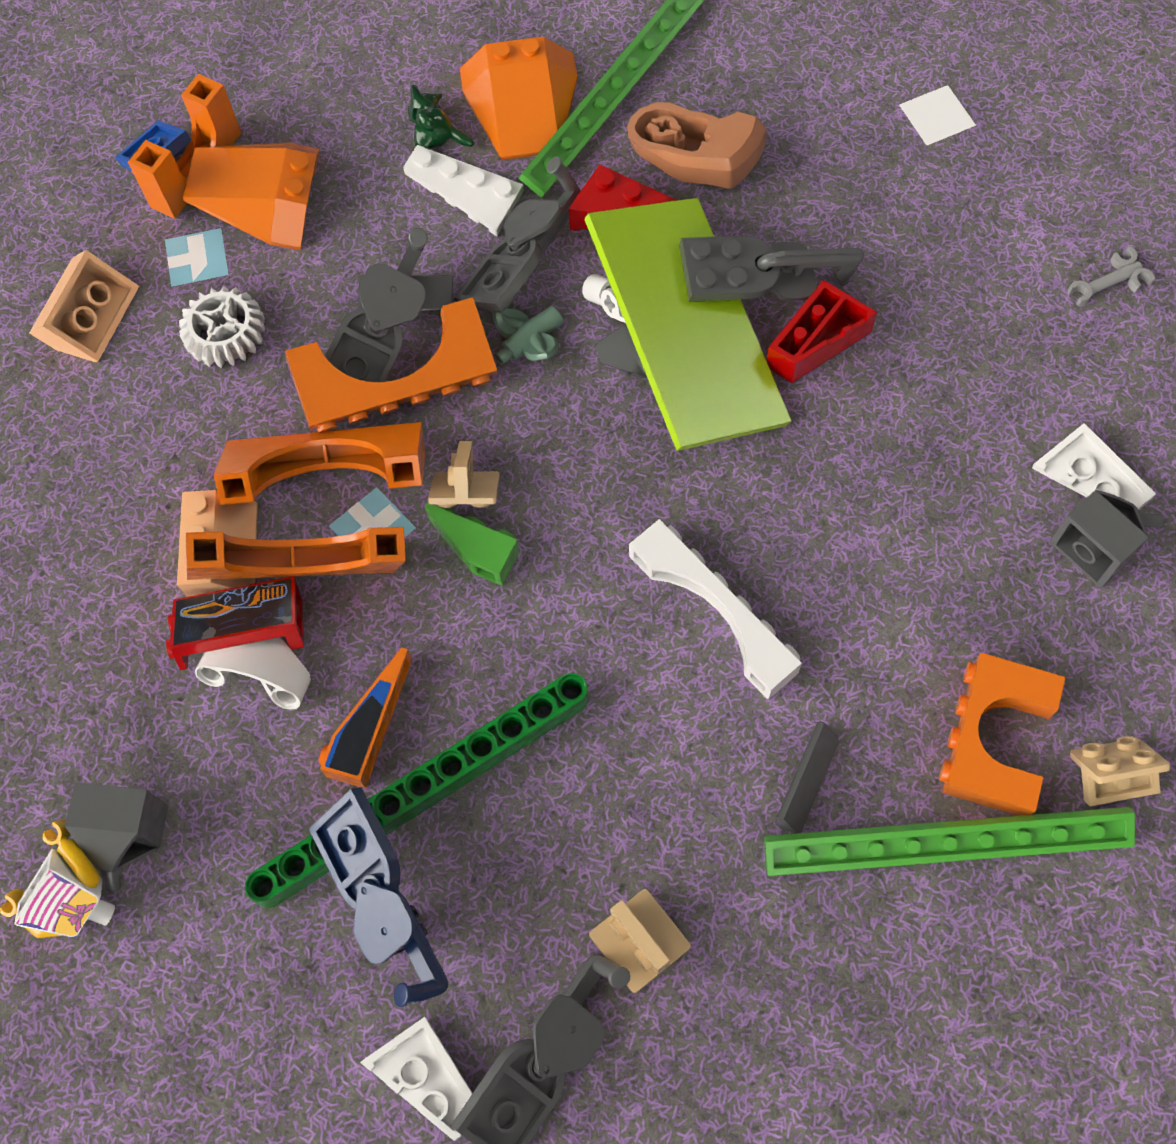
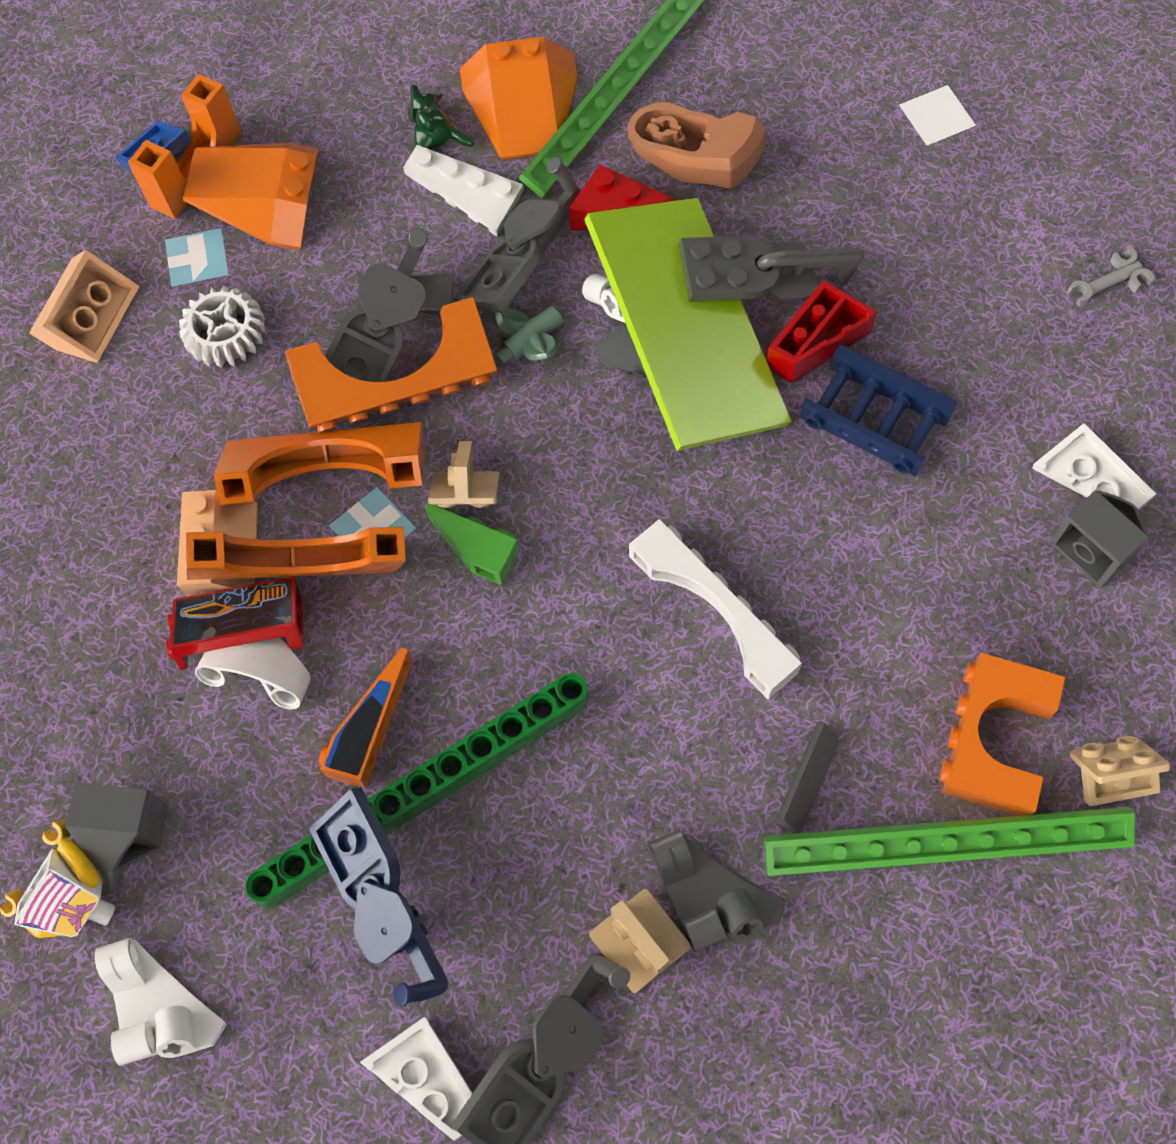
(152, 1007): none -> white panel
(709, 897): none -> dark grey panel
(878, 380): none -> dark blue fence

